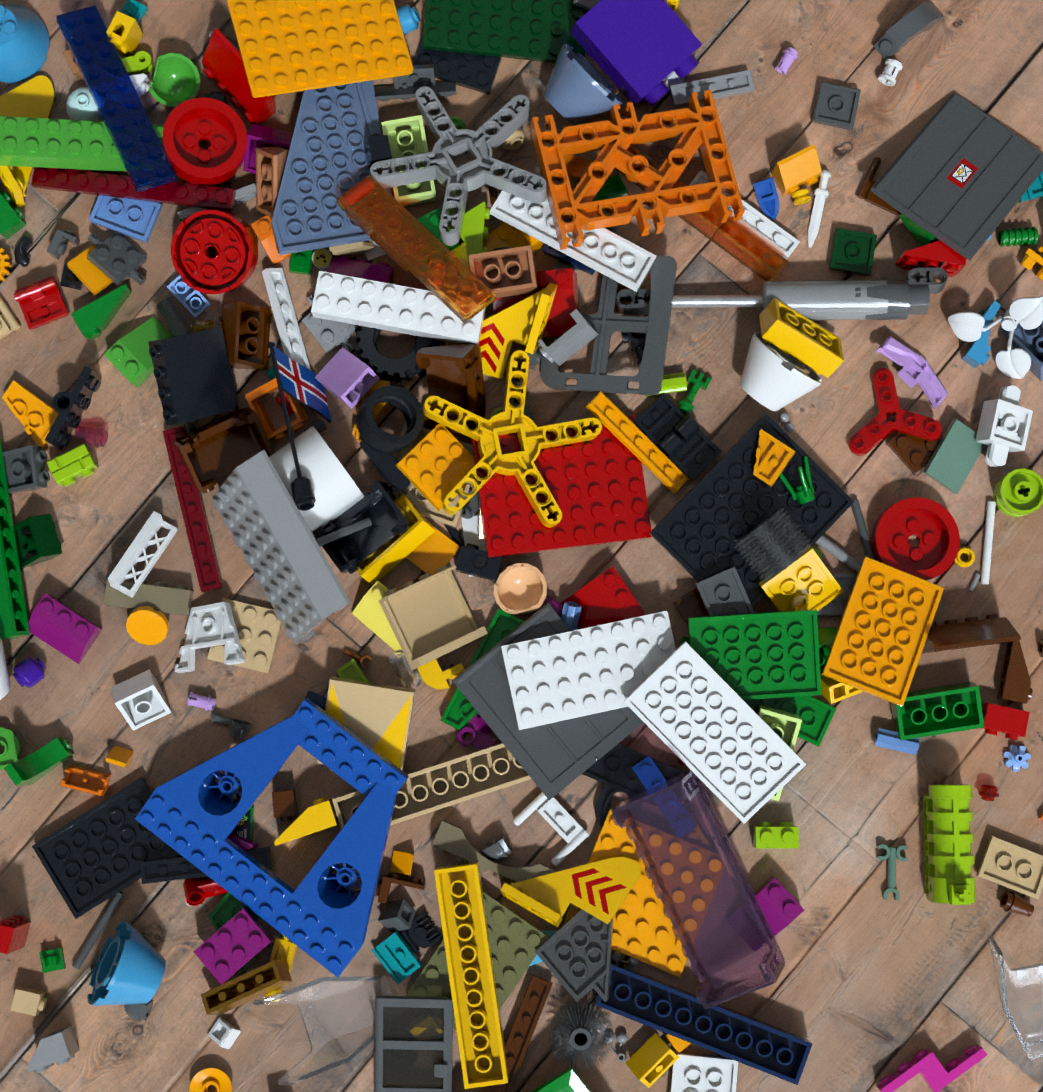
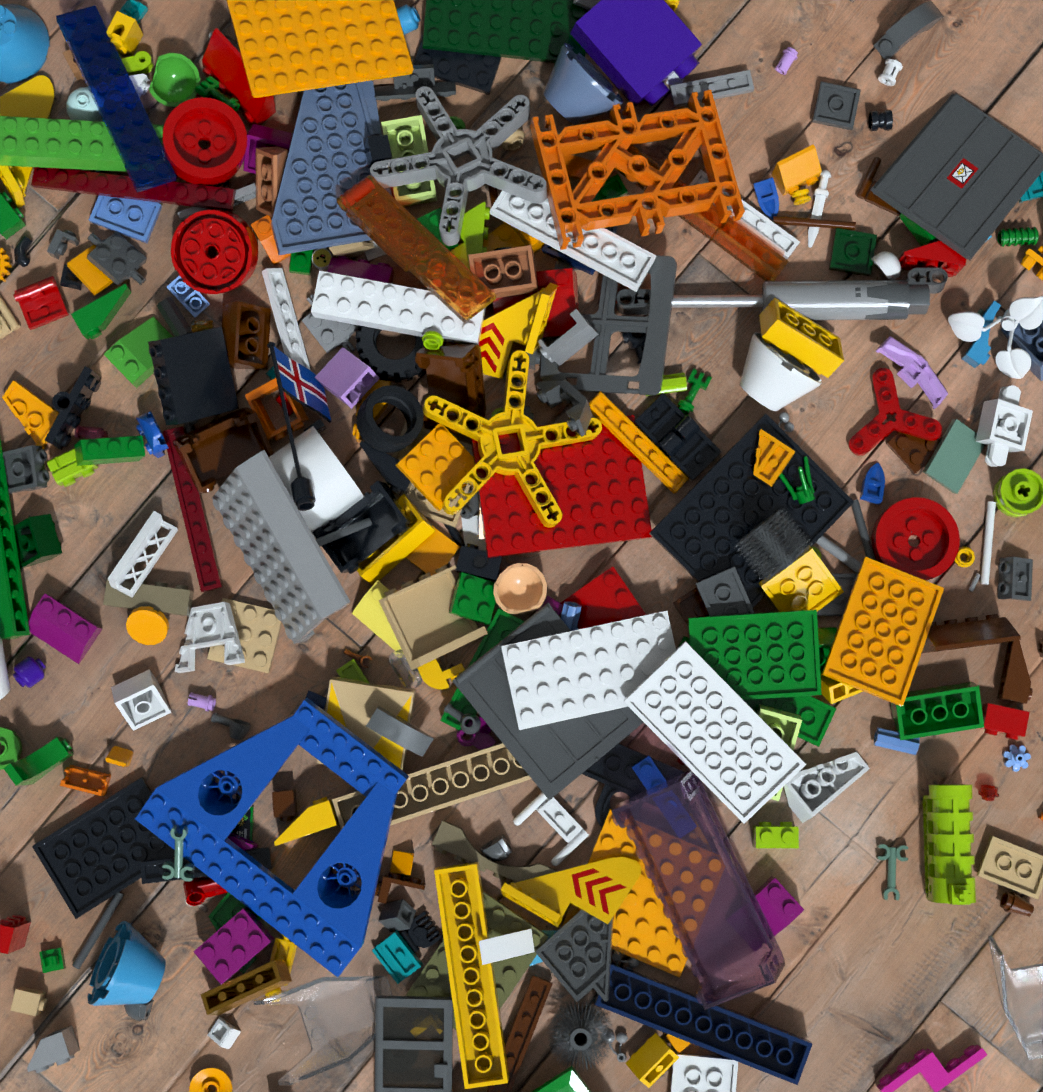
(109, 450): none -> green brick
(149, 428): none -> blue slope
(177, 868): none -> sand green bar
(210, 87): none -> green hinge
(399, 731): none -> dark grey slope
(432, 340): none -> lime plate
(463, 718): none -> dark grey bar
(473, 599): none -> green plate
(506, 946): none -> white sticker
(558, 391): none -> dark grey slope
(809, 222): none -> reddish brown bar
(817, 786): none -> white wedge
(873, 485): none -> blue plate
(883, 120): none -> black wheel
(888, 264): none -> white hair
(1015, 578): none -> dark grey bracket

